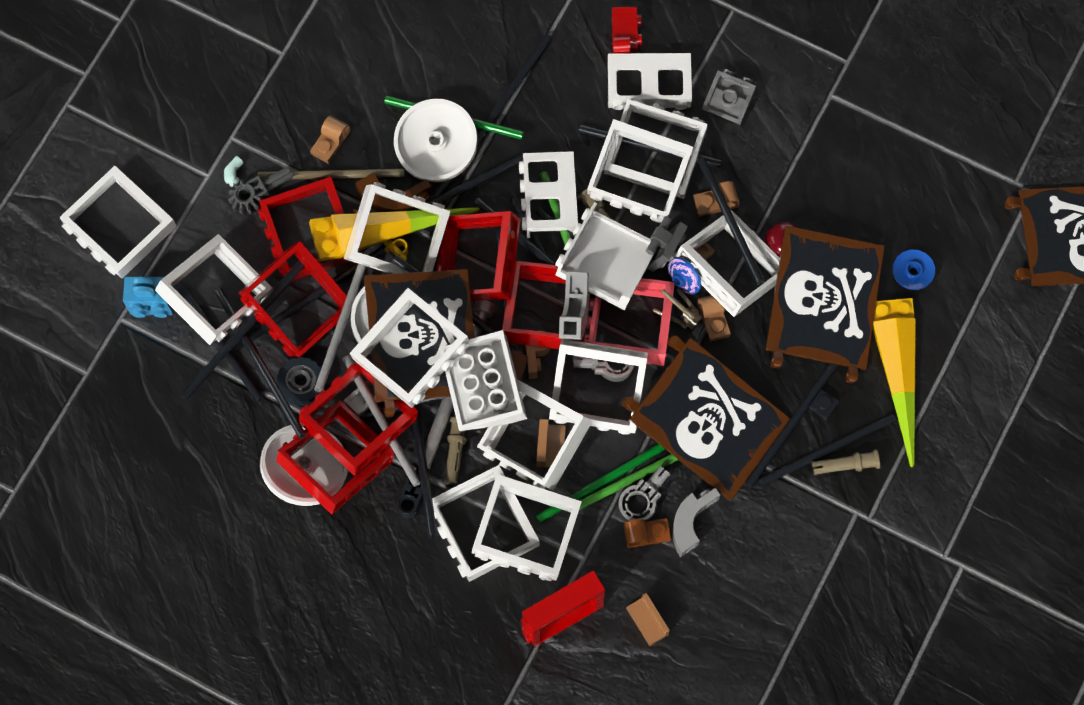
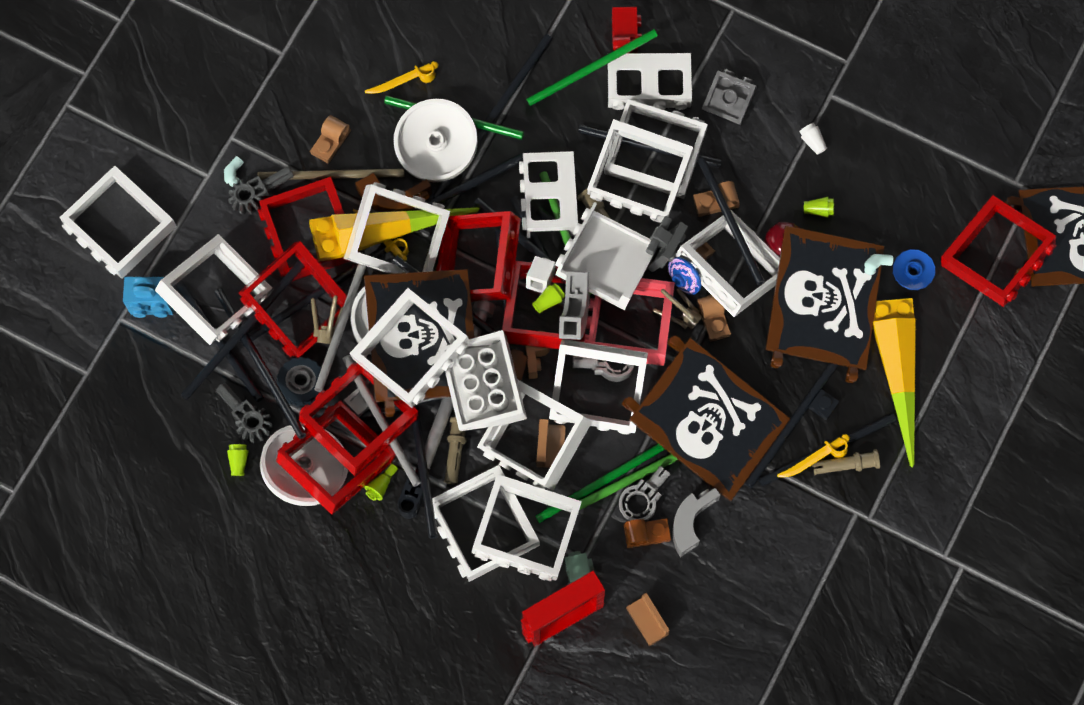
(237, 458): none -> lime cone
(244, 414): none -> dark grey gear
(326, 333): none -> dark tan plant
(376, 489): none -> lime cone
(421, 72): none -> yellow sword
(540, 274): none -> white brick
(549, 297): none -> lime cone
(577, 565): none -> sand green brick
(592, 67): none -> green piece
(813, 138): none -> white cone
(818, 455): none -> yellow sword
(820, 207): none -> lime cone
(875, 261): none -> light aqua arm
(1002, 297): none -> red window

